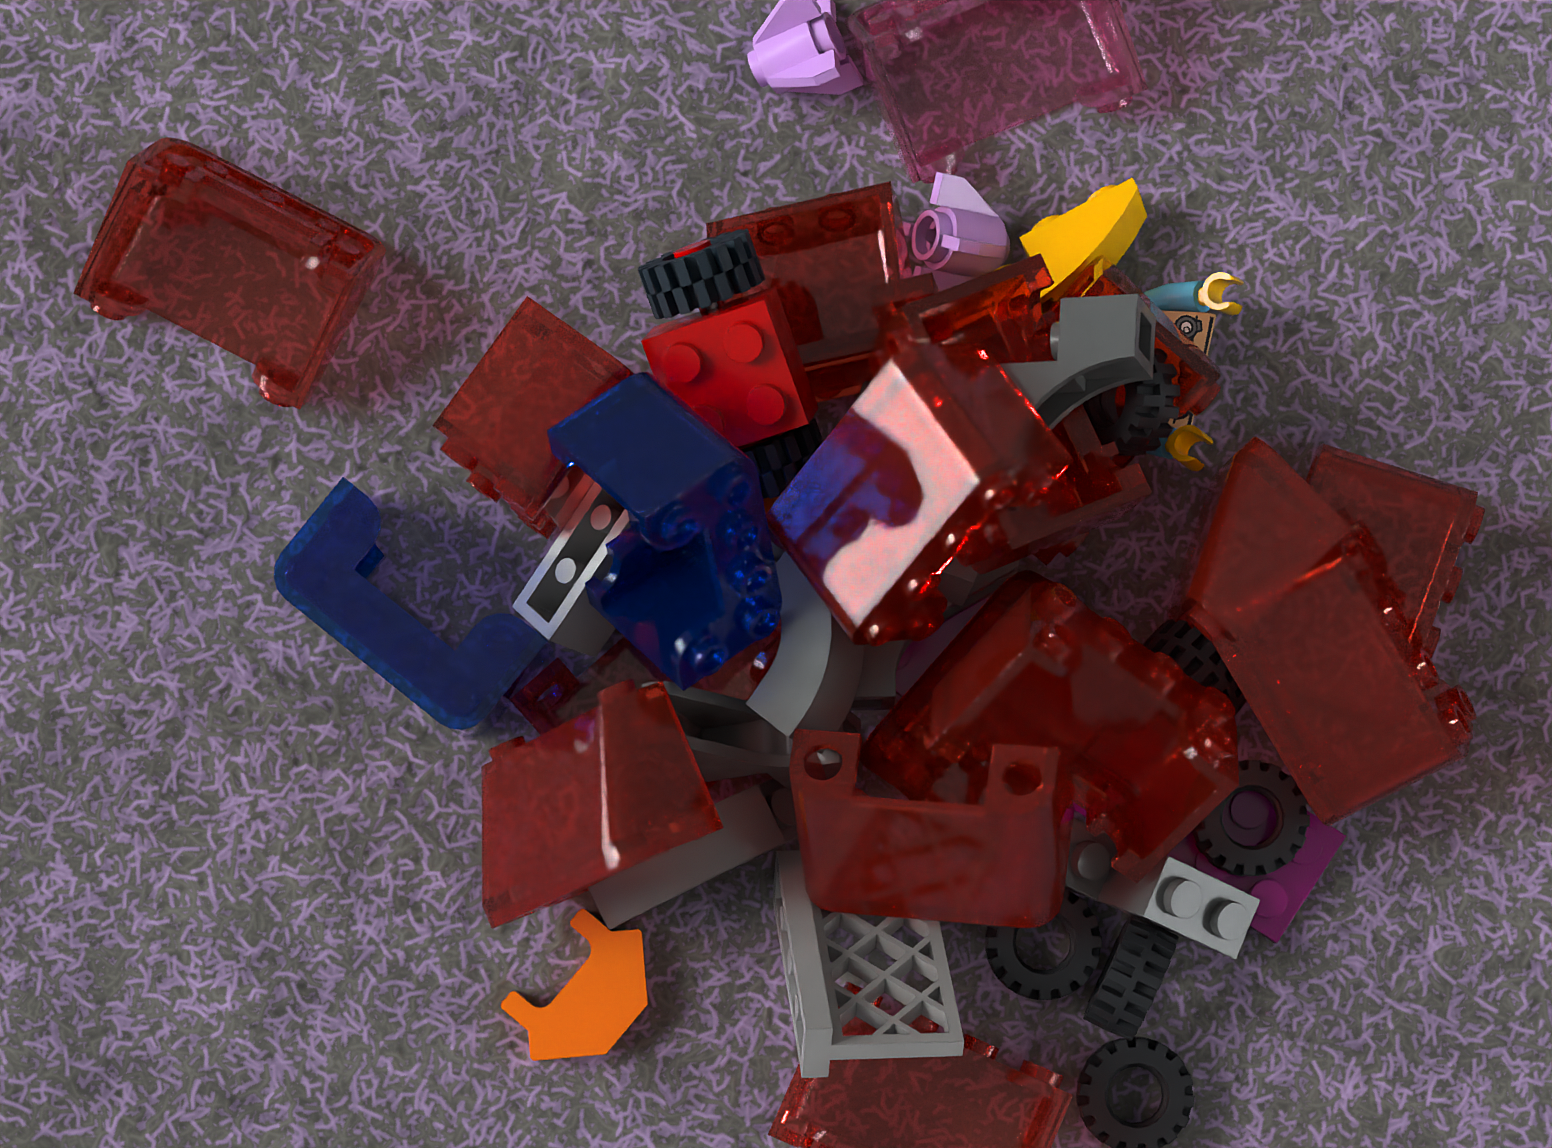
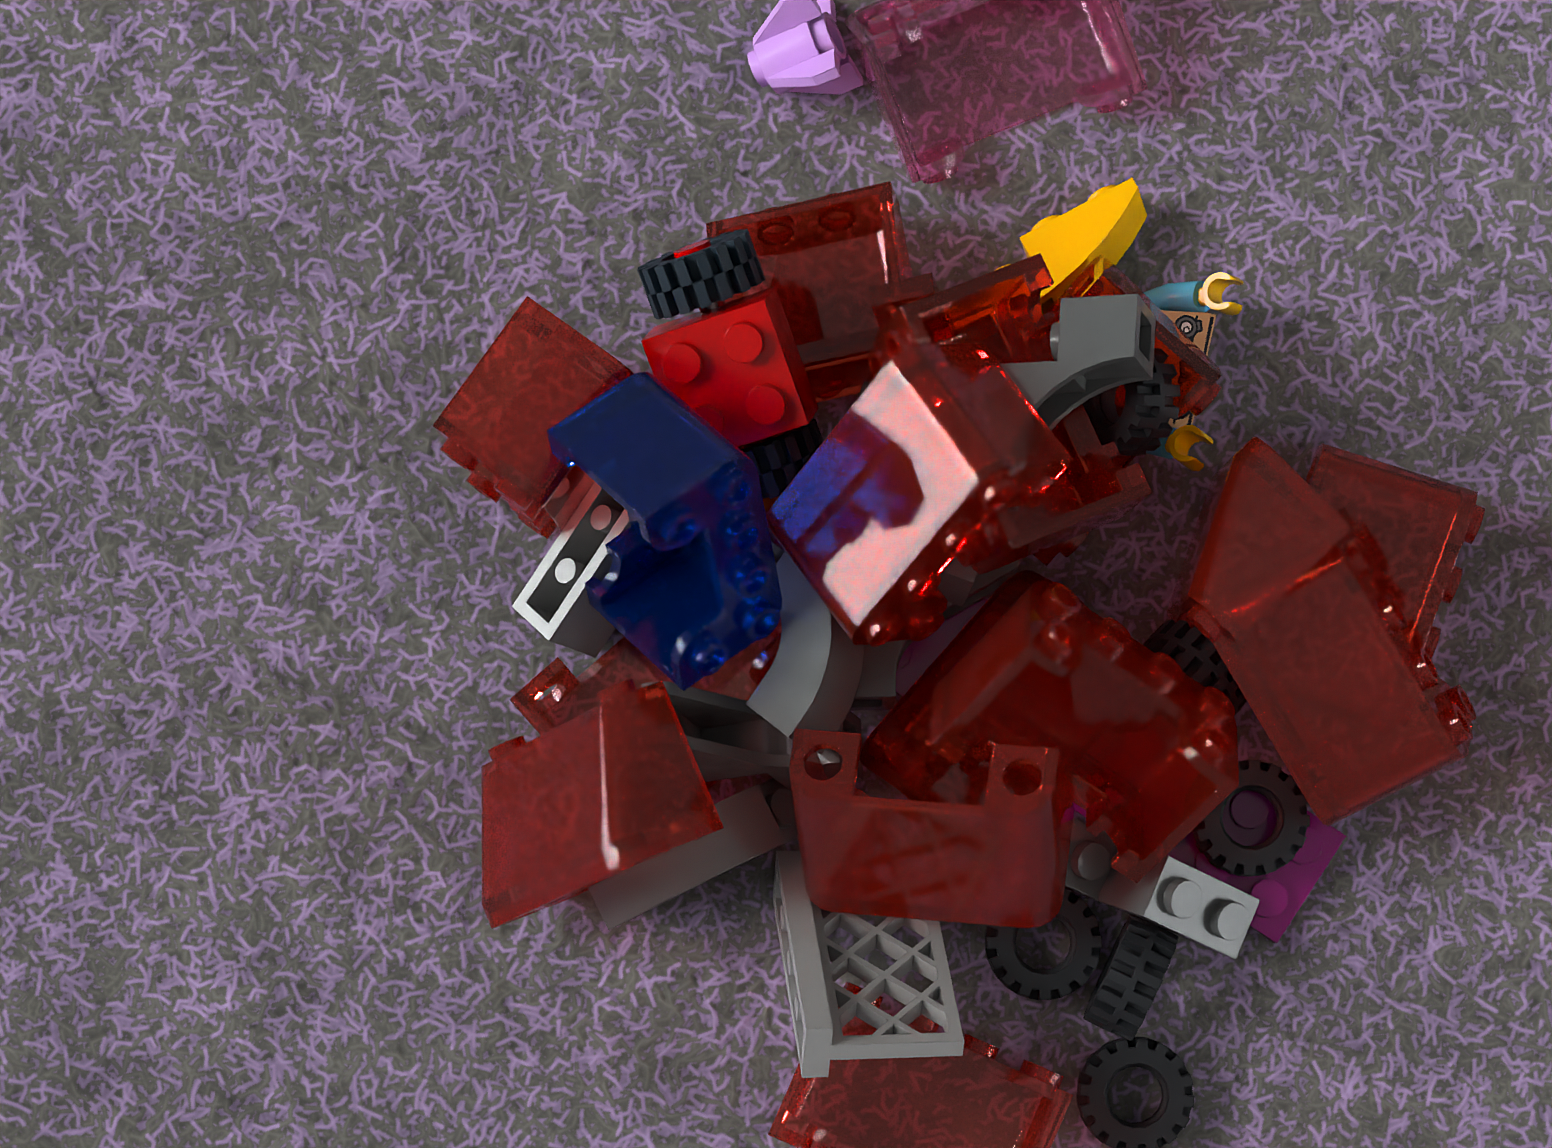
(231, 264): clear red windscreen -> none
(326, 580): clear blue windscreen -> none
(595, 1002): orange piece -> none
(961, 237): lavender brick -> none

